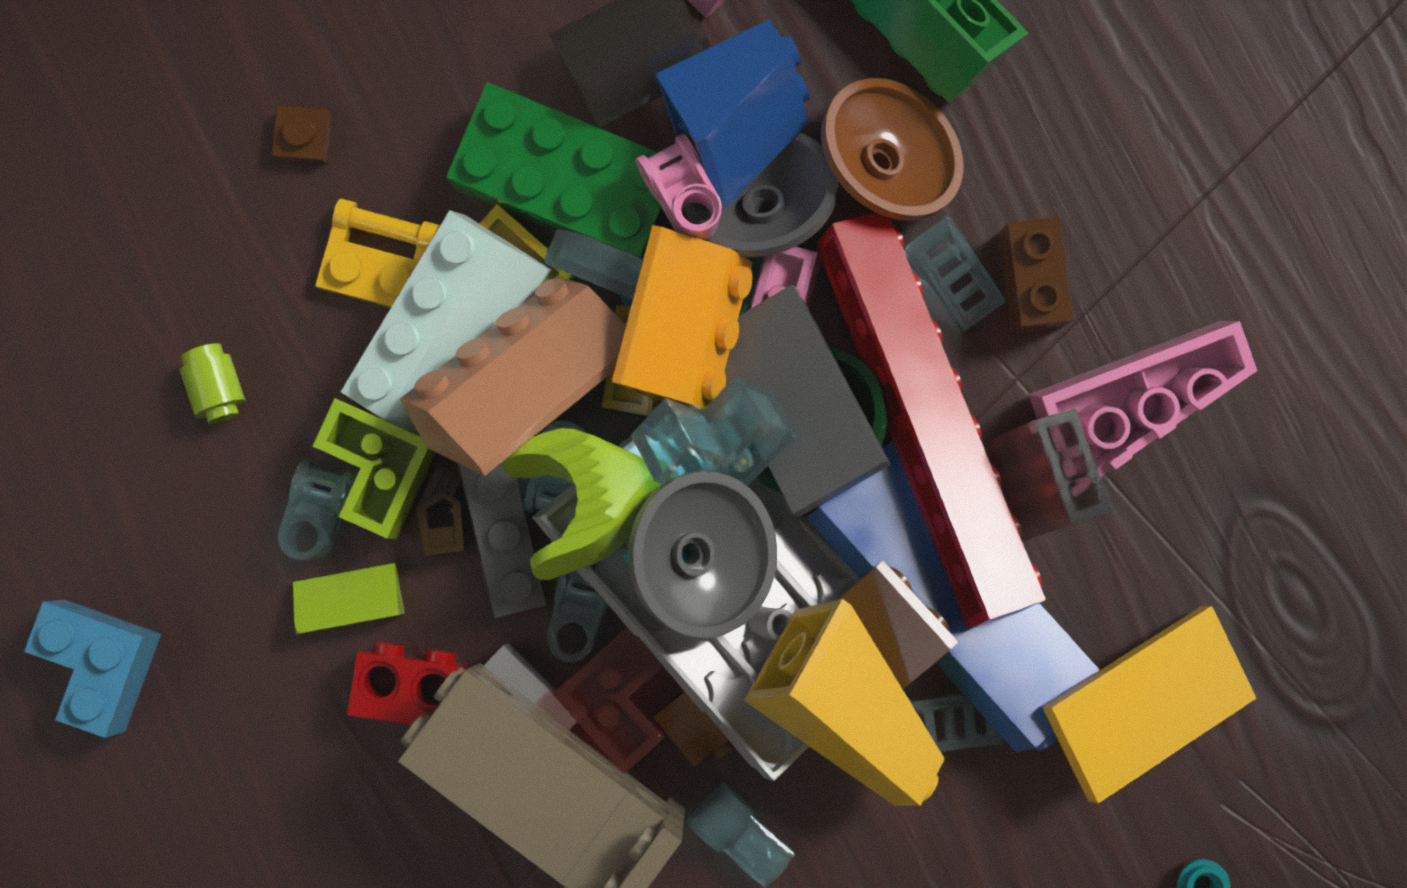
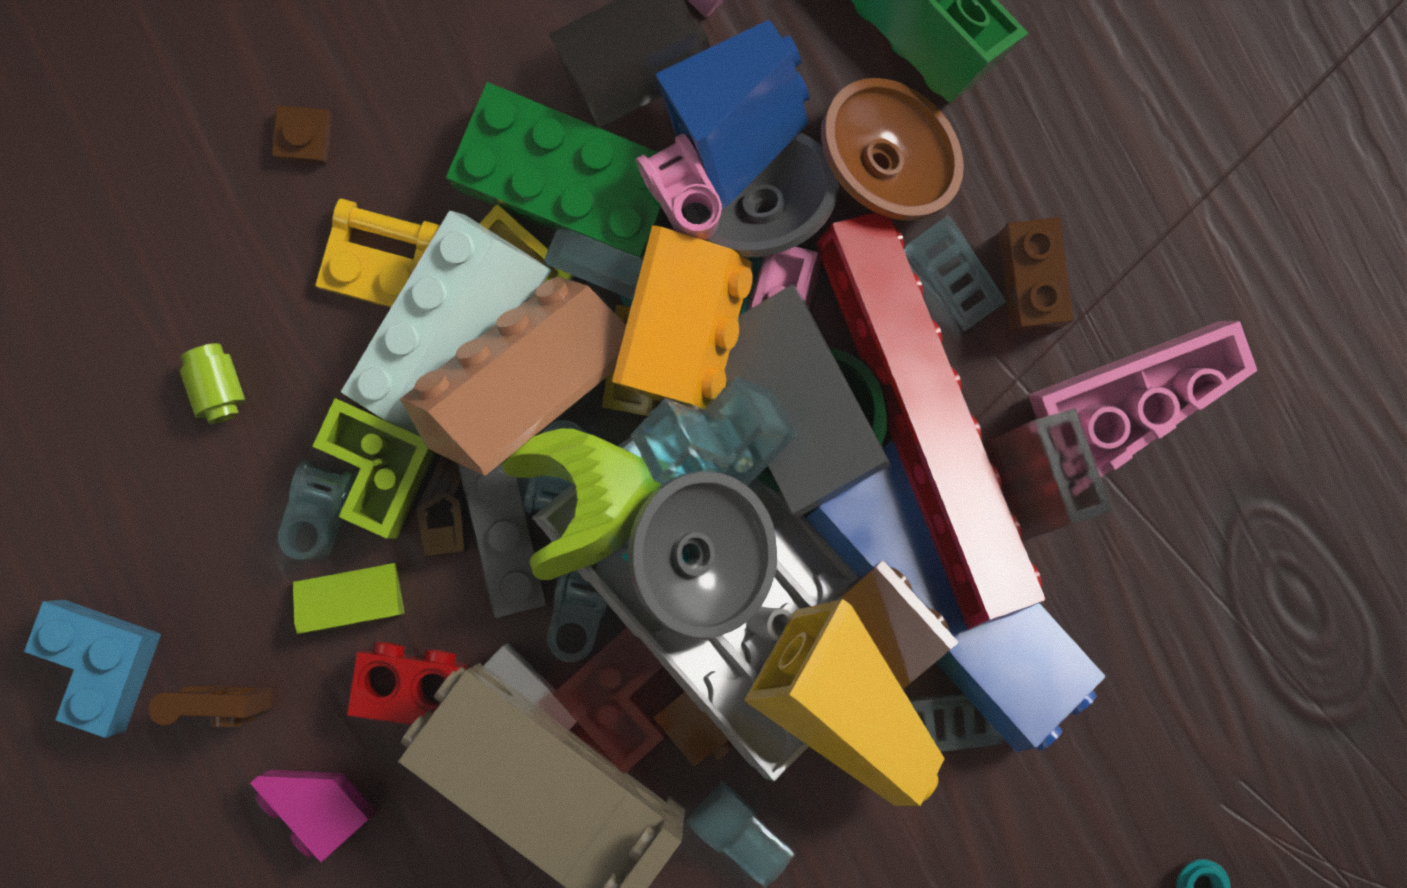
(223, 704): none -> reddish brown plate
(316, 806): none -> dark pink slope
(1149, 703): yellow tile -> none

